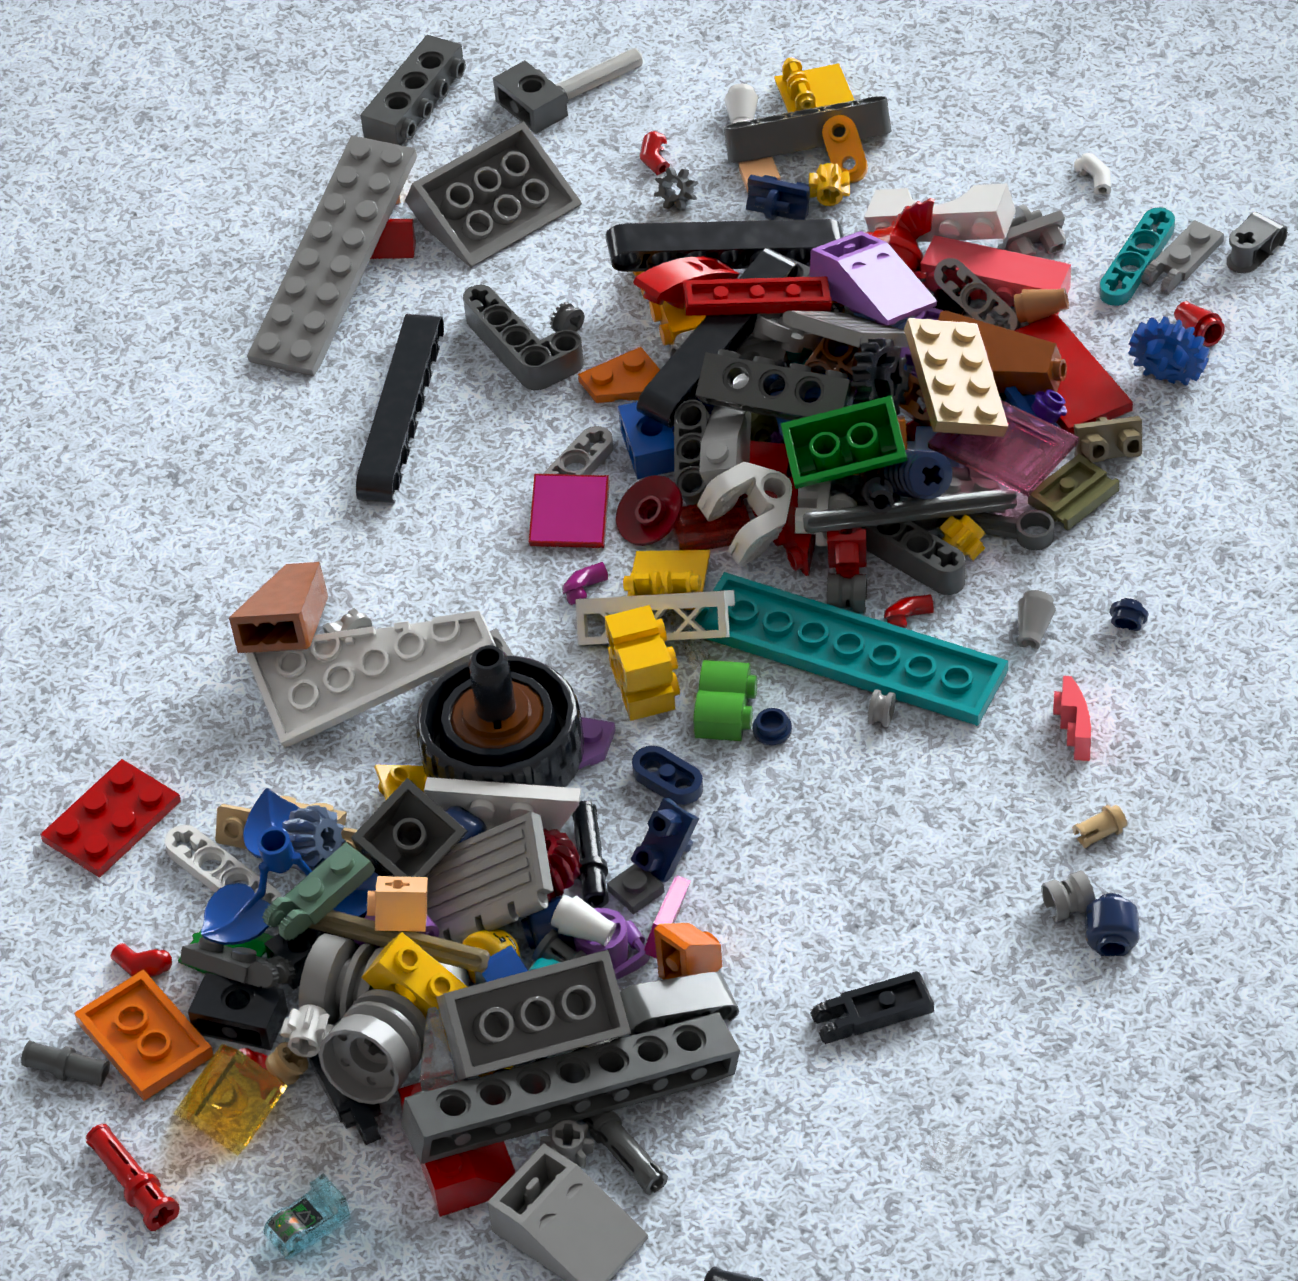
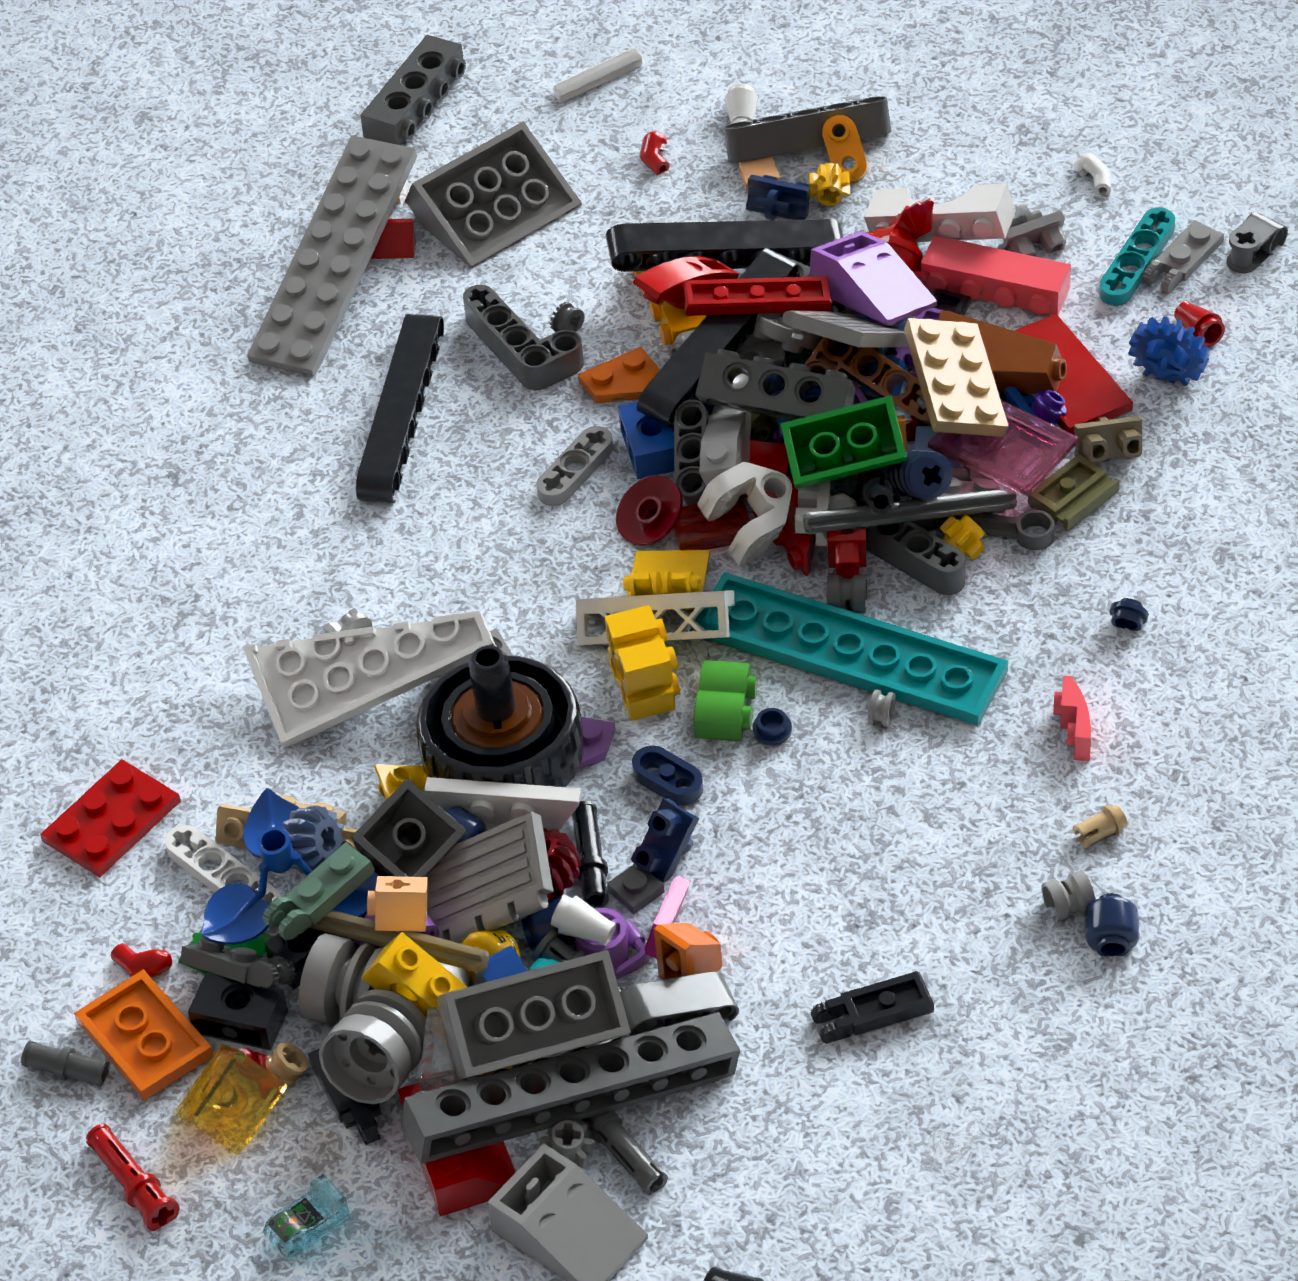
(282, 611): slope -> none
(306, 1029): white gear -> none
(530, 96): dark grey brick -> none
(569, 510): dark pink tile -> none
(583, 578): magenta arm -> none
(683, 183): dark grey gear -> none
(811, 87): yellow hinge -> none
(880, 372): black gear -> none
(908, 606): red arm -> none
(965, 274): light grey beam -> none
(1034, 617): light grey cone -> none
(1039, 303): medium nougat cone -> none

